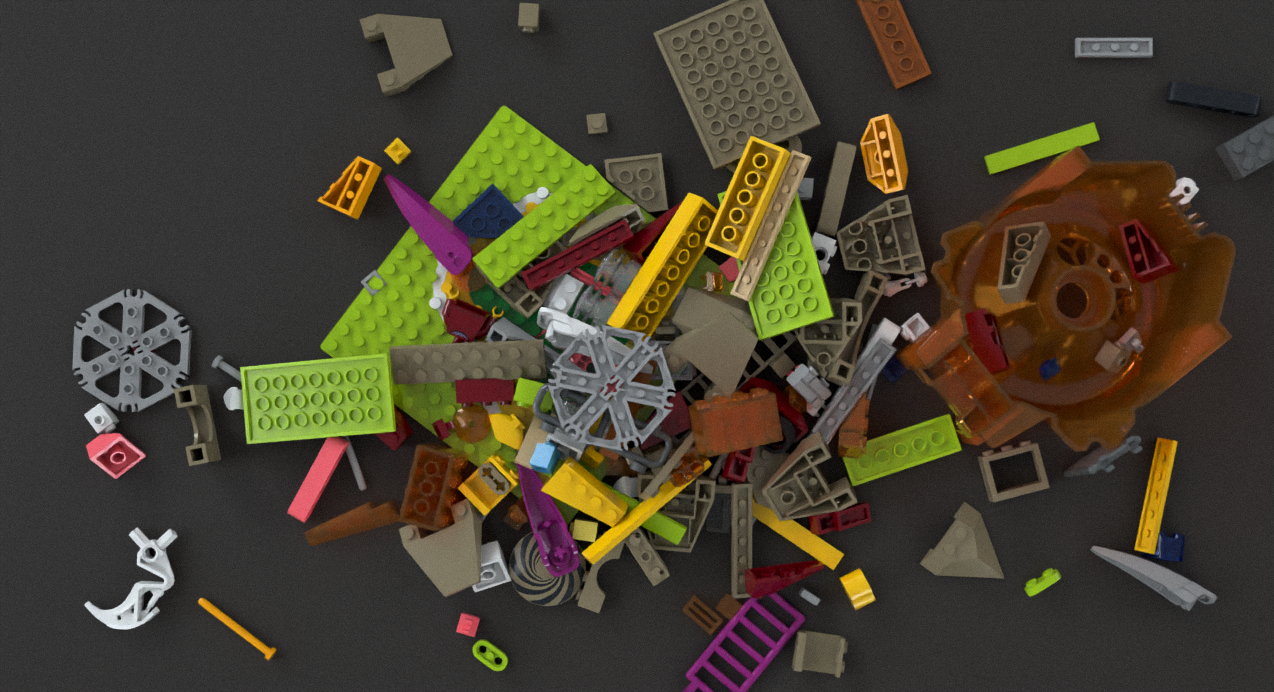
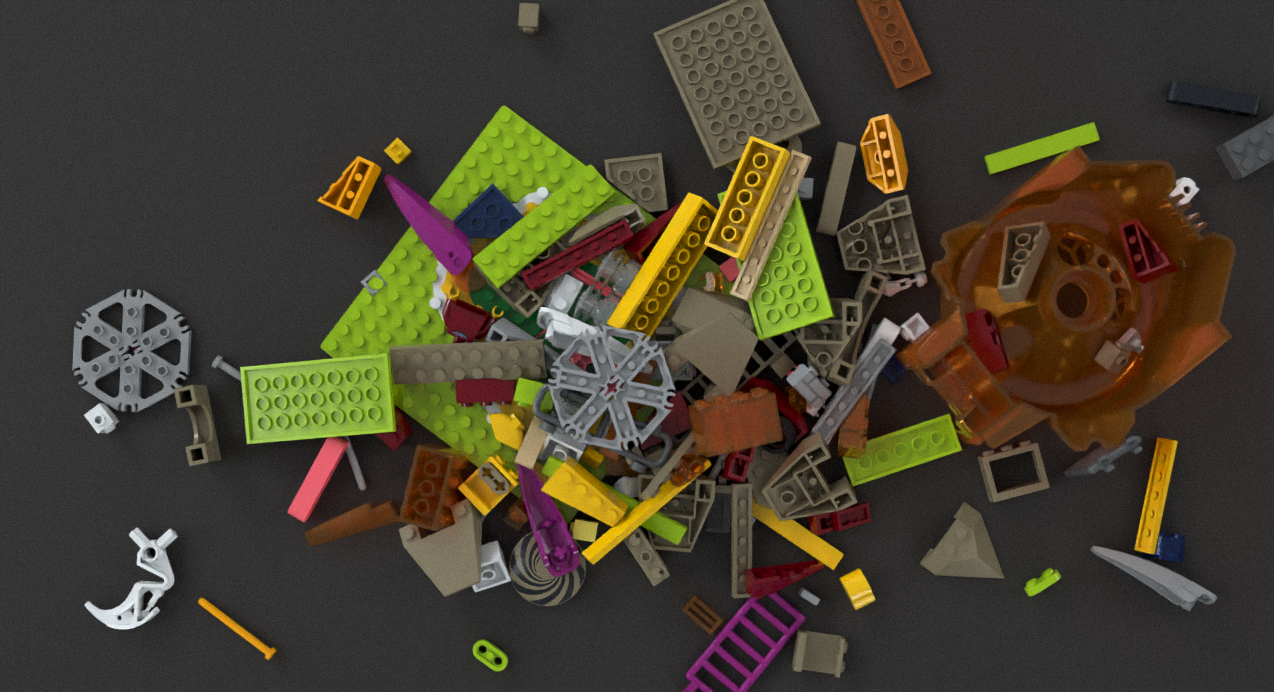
(114, 453): coral slope -> none
(233, 399): white tile -> none
(414, 45): dark tan wedge -> none
(442, 429): dark red tile -> none
(468, 624): coral tile -> none
(481, 419): clear orange dish -> none
(545, 458): brick -> none
(592, 594): dark tan arch -> none
(596, 123): dark tan plate -> none
(728, 606): clear orange tile -> none
(826, 246): white brick -> none
(1049, 368): clear blue plate -> none
(1113, 47): light grey tile -> none

